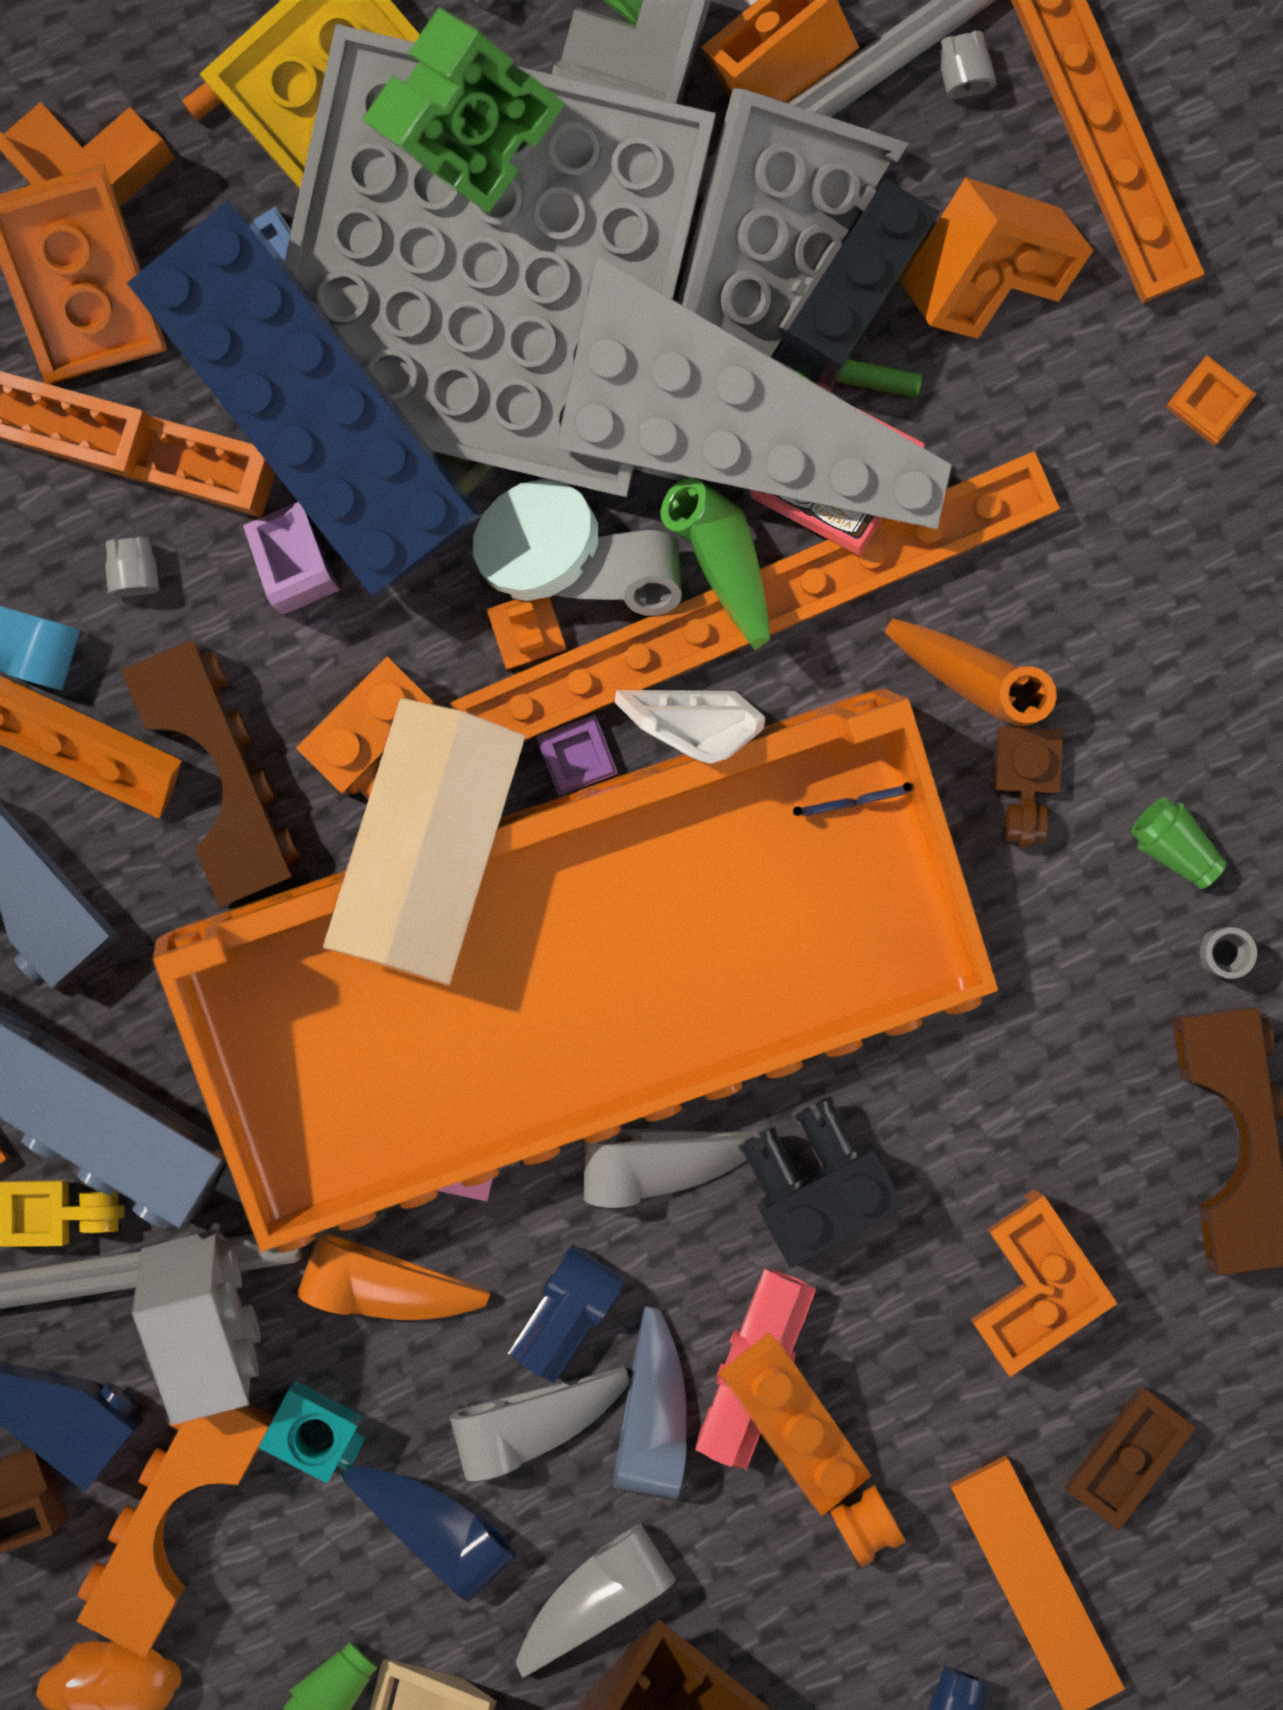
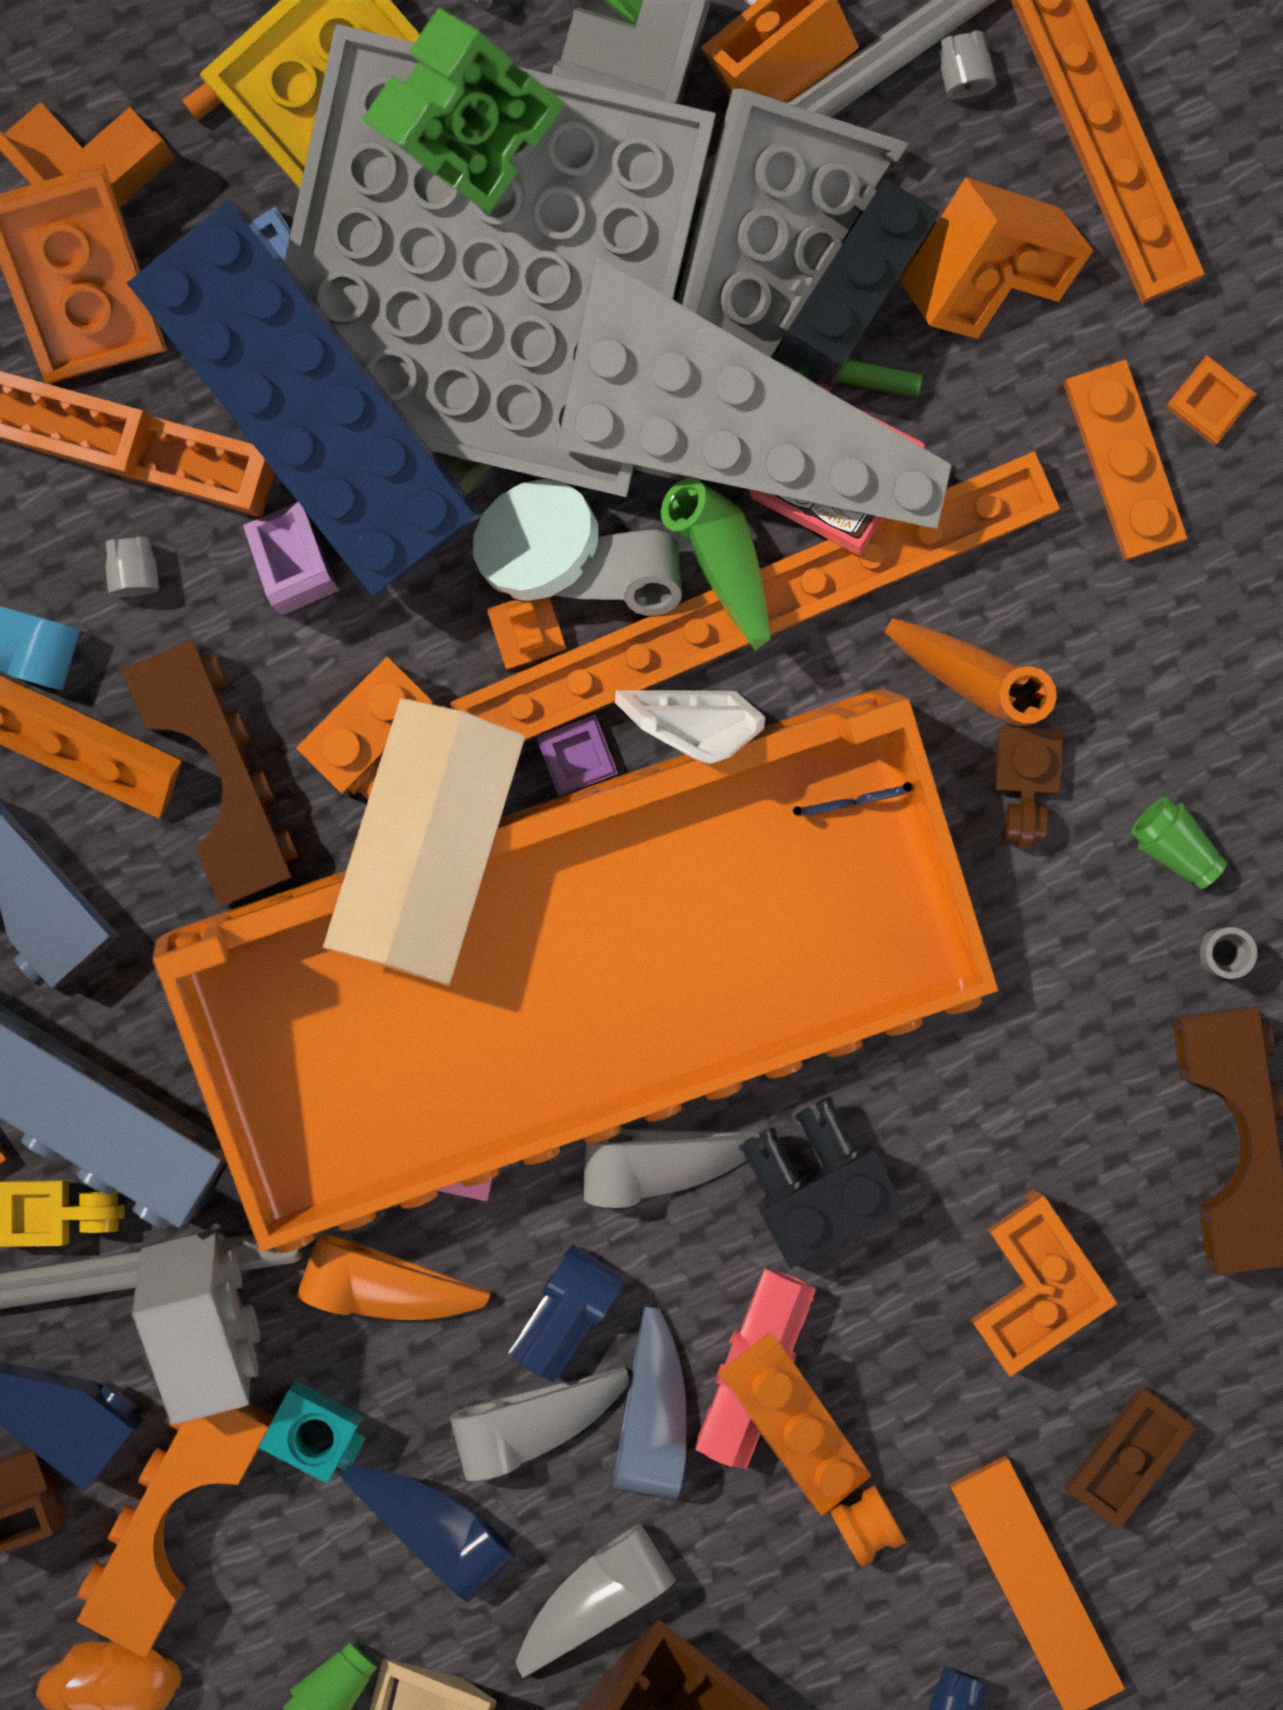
(1125, 460): none -> orange plate

